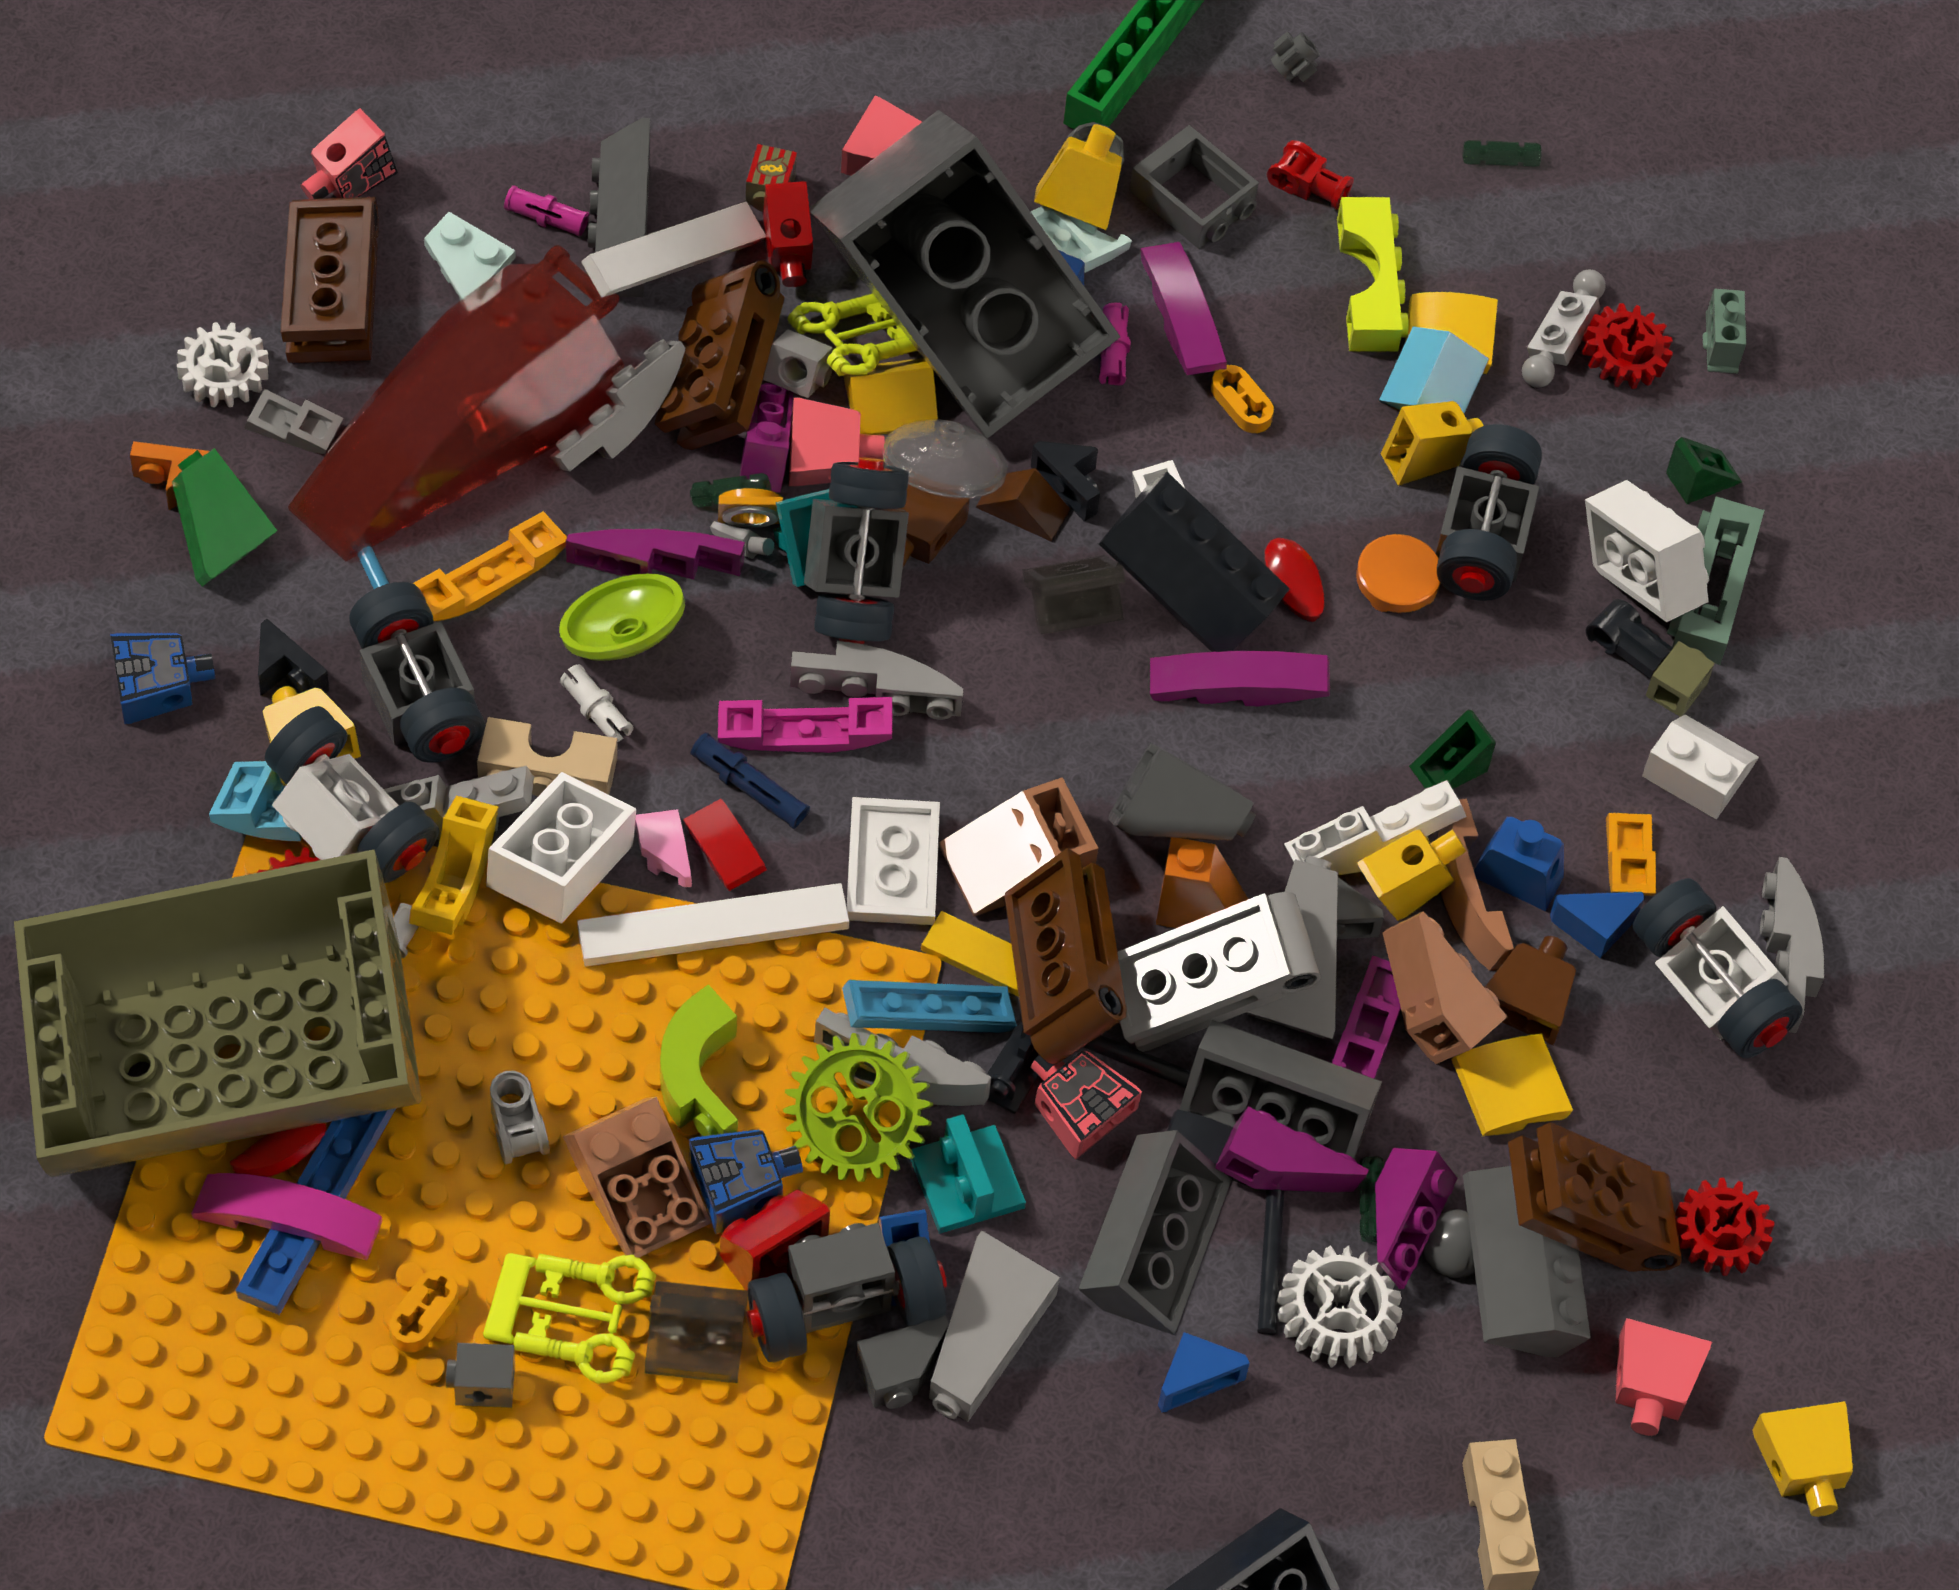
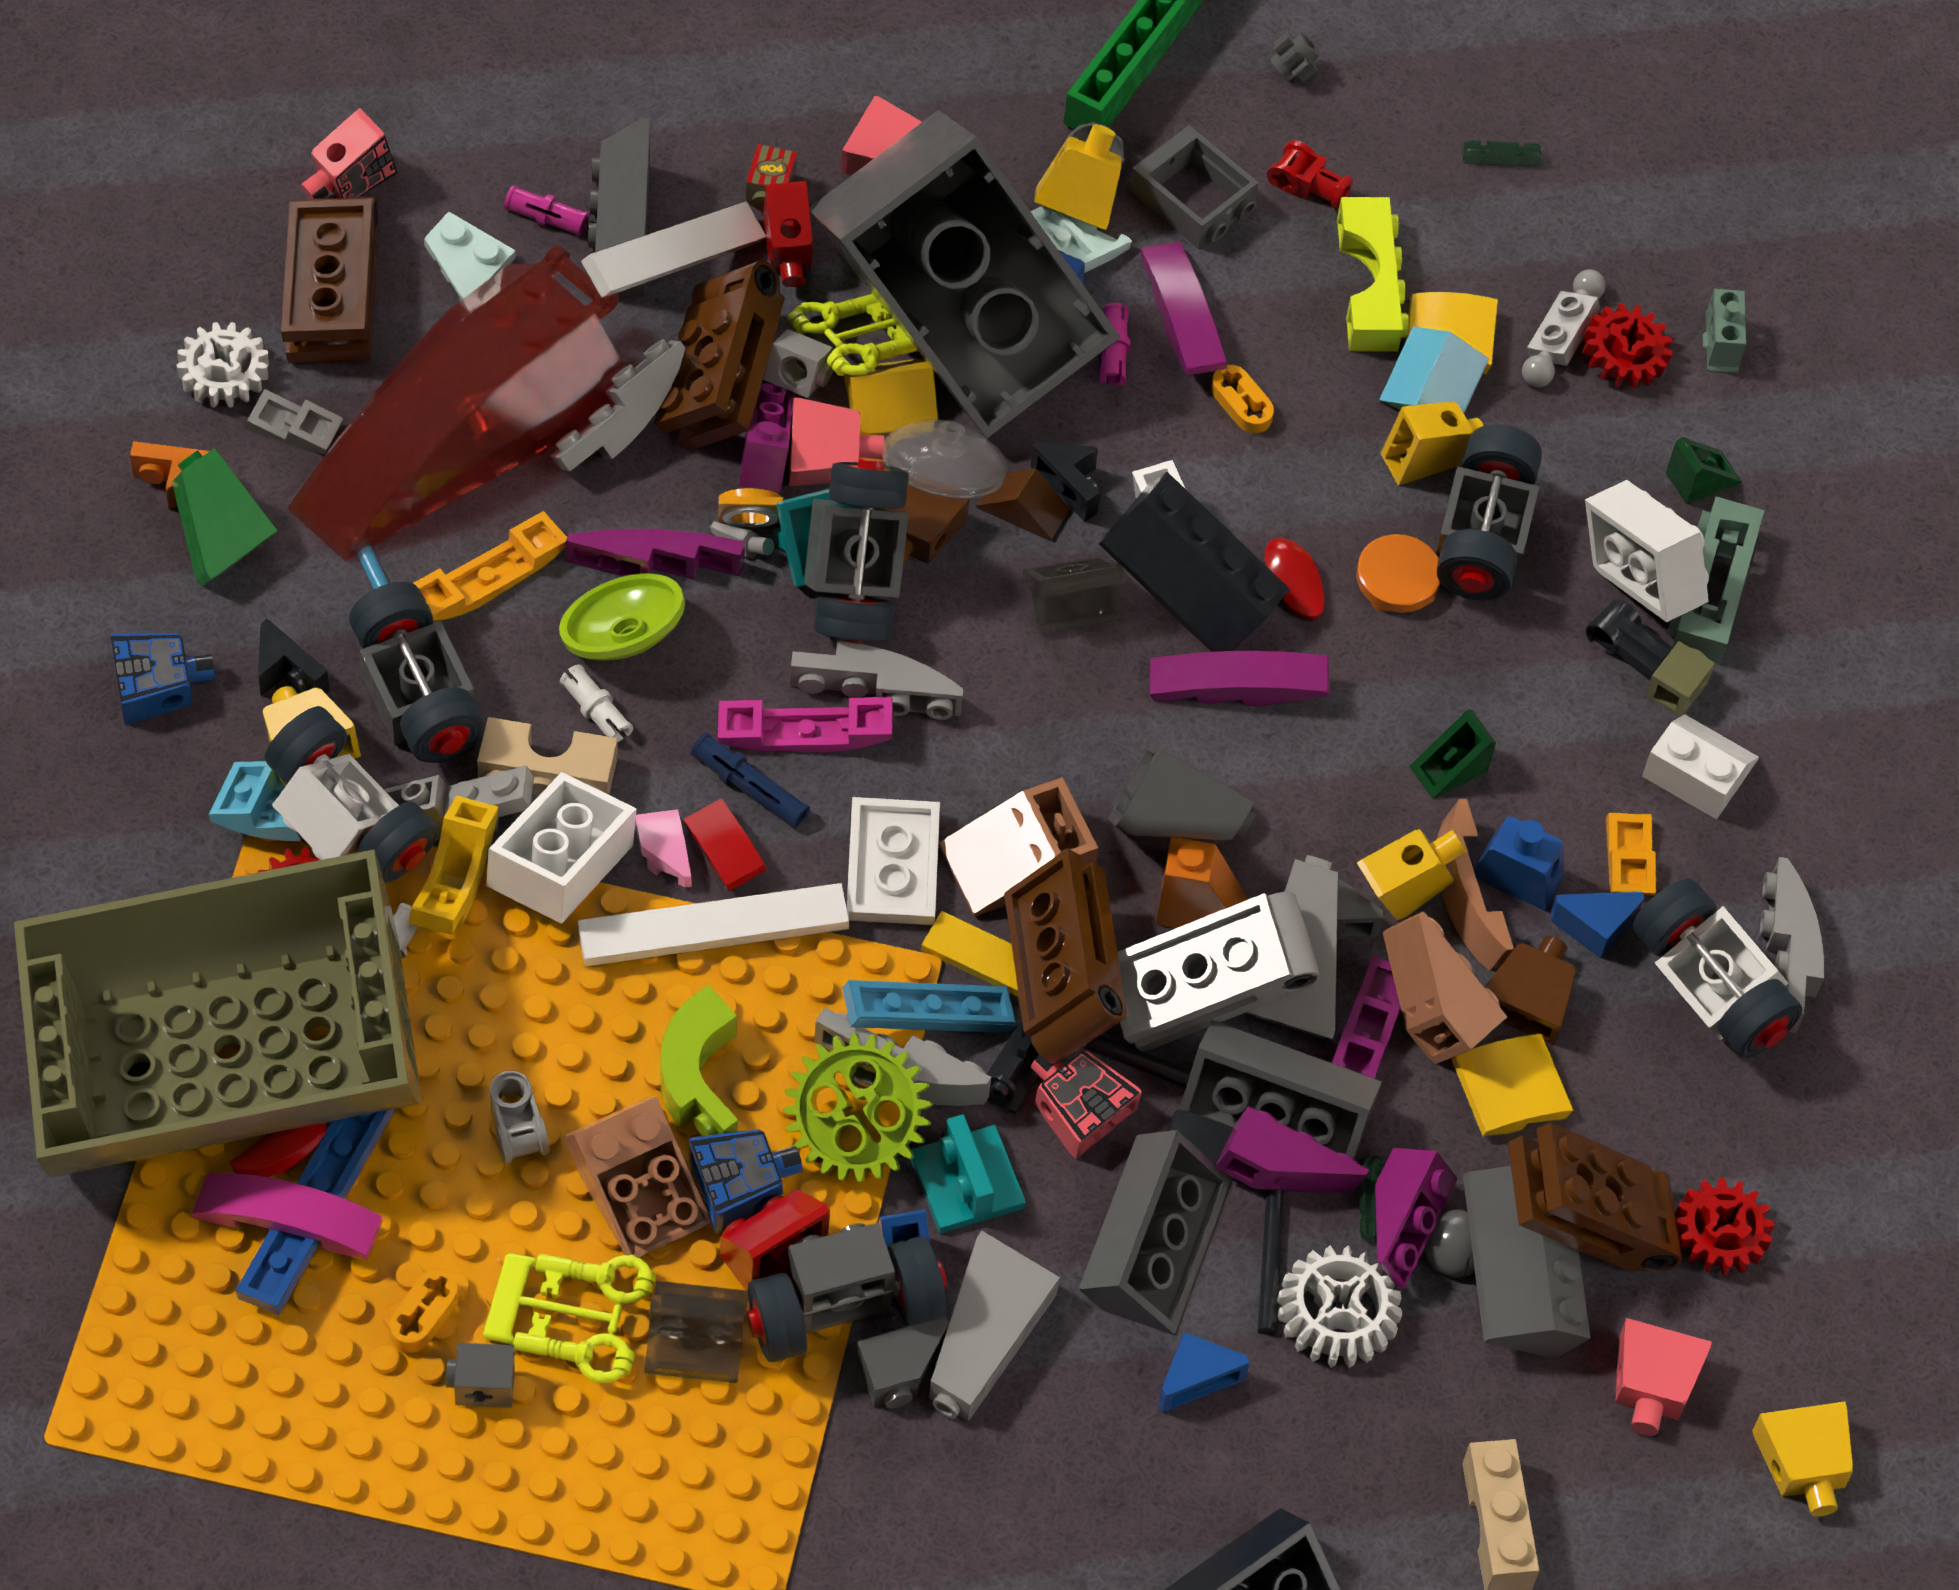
(704, 492): clear green axle -> none
(1358, 835): white slope -> none

